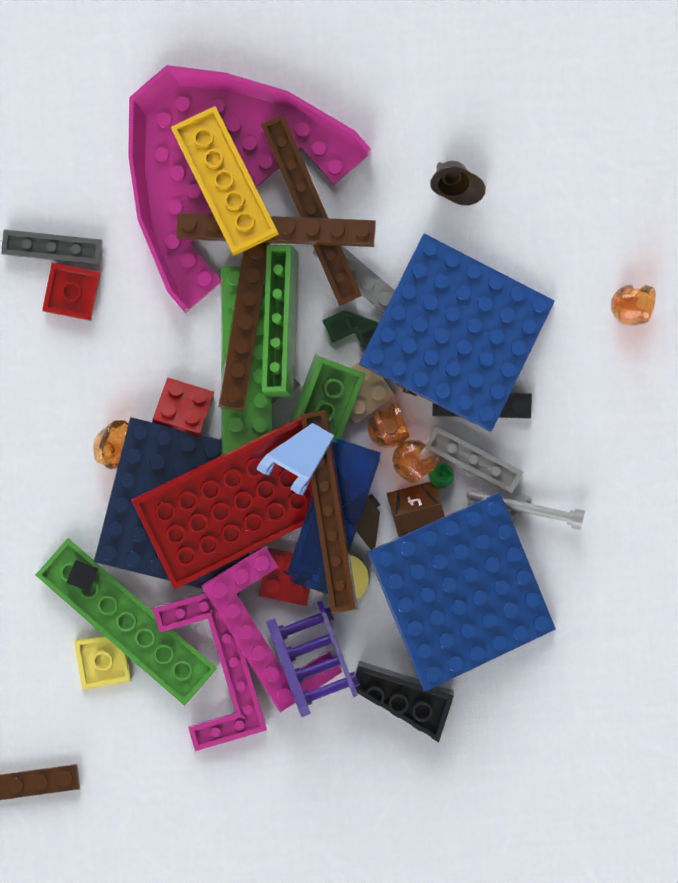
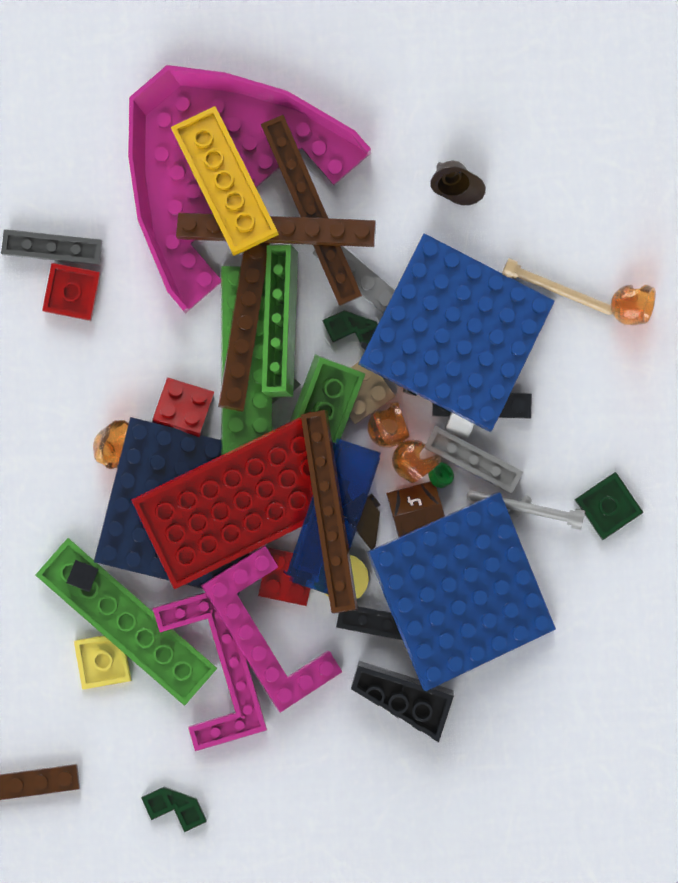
(185, 806): none -> dark green tile
(289, 654): dark purple fence -> none
(299, 455): light blue flag -> none
(370, 622): none -> black plate
(458, 426): none -> white tile
(515, 271): none -> tan piece
(608, 506): none -> dark green tile

